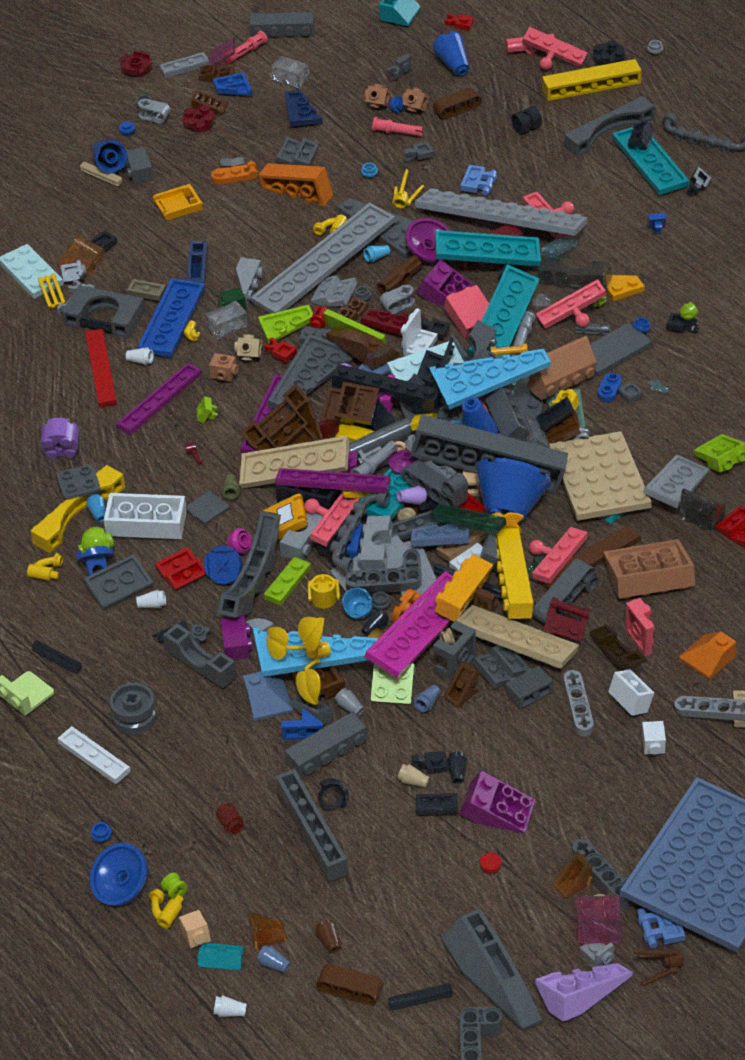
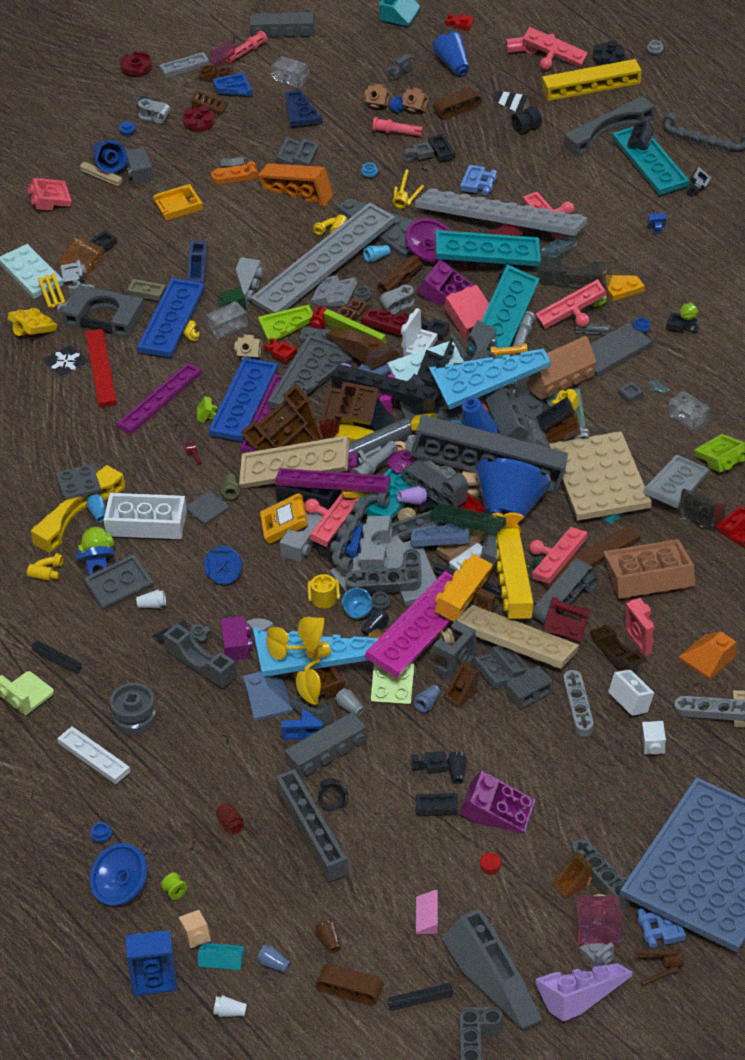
(31, 322): none -> yellow plate
(49, 193): none -> coral plate
(59, 438): medium lavender brick -> none
(65, 360): none -> black sticker
(142, 356): white cone -> none
(151, 963): none -> blue brick
(170, 911): yellow plant -> none
(180, 568): red slope -> none
(223, 367): nougat brick -> none
(239, 541): dark pink cone -> none
(243, 398): none -> blue plate
(261, 559): dark grey arch -> none
(265, 930): clear orange slope -> none
(287, 581): lime plate -> none
(407, 599): orange plate -> none
(412, 776): tan cone -> none
(427, 913): none -> bright pink slope
(441, 147): none -> black plate
(511, 100): none -> sticker
(541, 300): clear plate -> none
(609, 387): blue plate -> none
(689, 411): none -> clear brick

